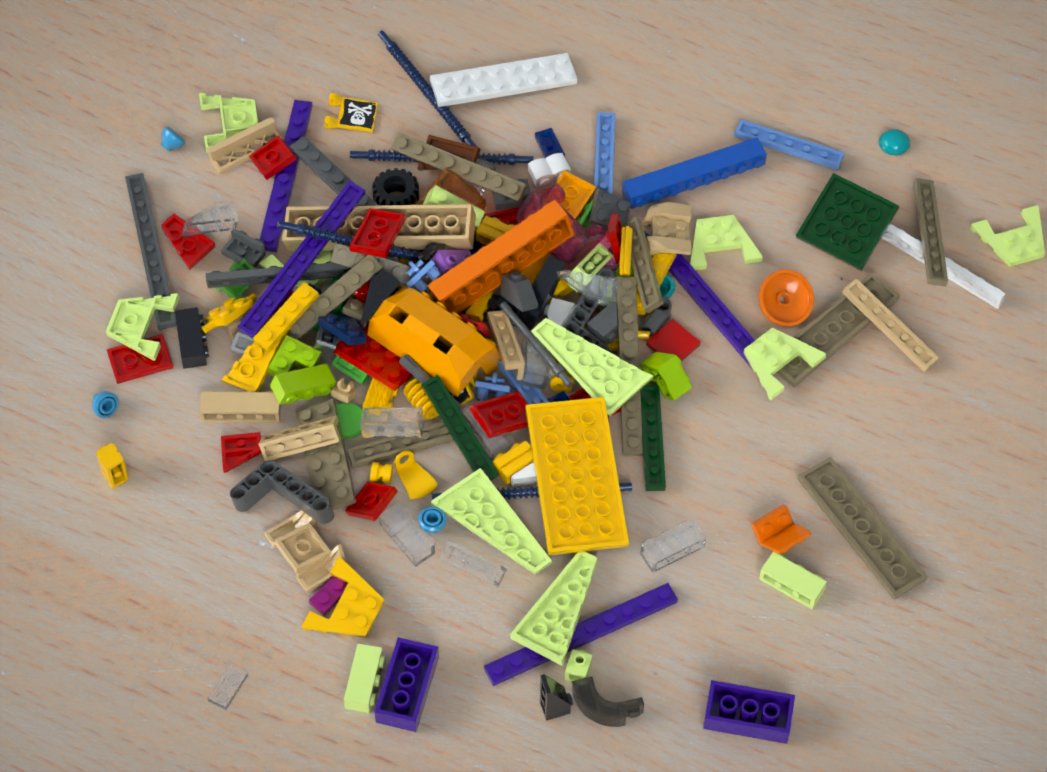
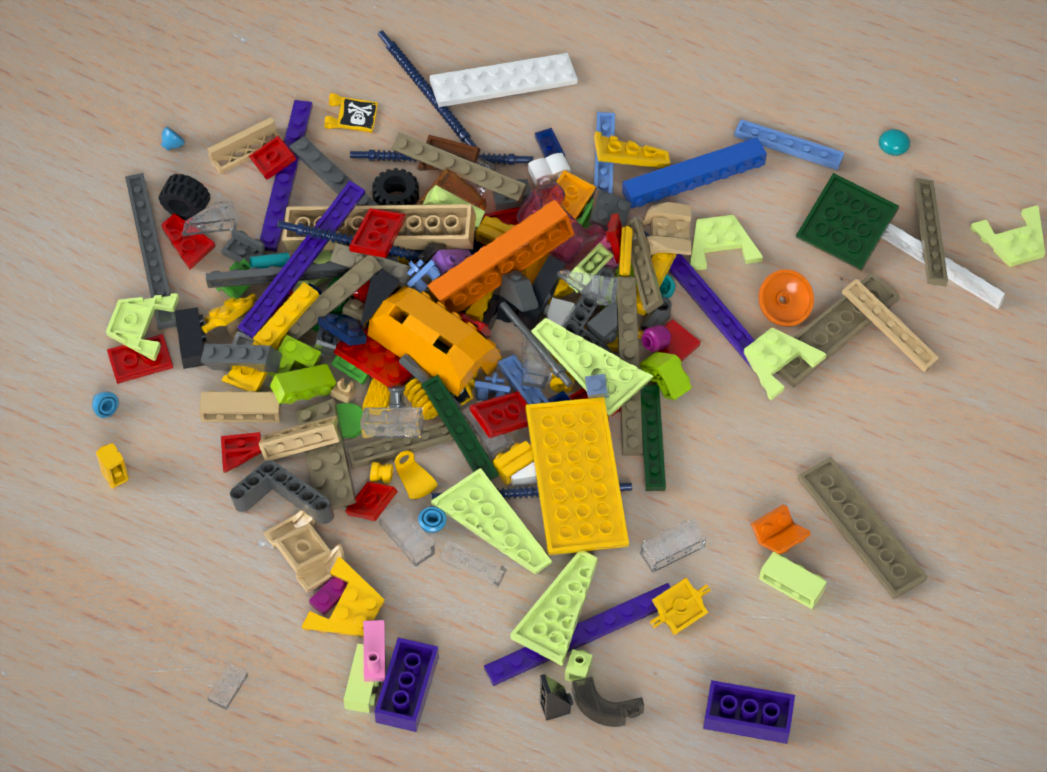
(184, 196): none -> black tyre
(236, 116): yellowish green wing -> none
(257, 357): none -> dark grey arch
(266, 261): none -> teal pin
(374, 650): none -> bright pink piece
(396, 396): none -> dark grey bush
(506, 342): tan fence -> none
(597, 386): none -> sand blue brick
(629, 153): none -> yellow wing
(656, 338): none -> magenta head
(680, 606): none -> yellow plate

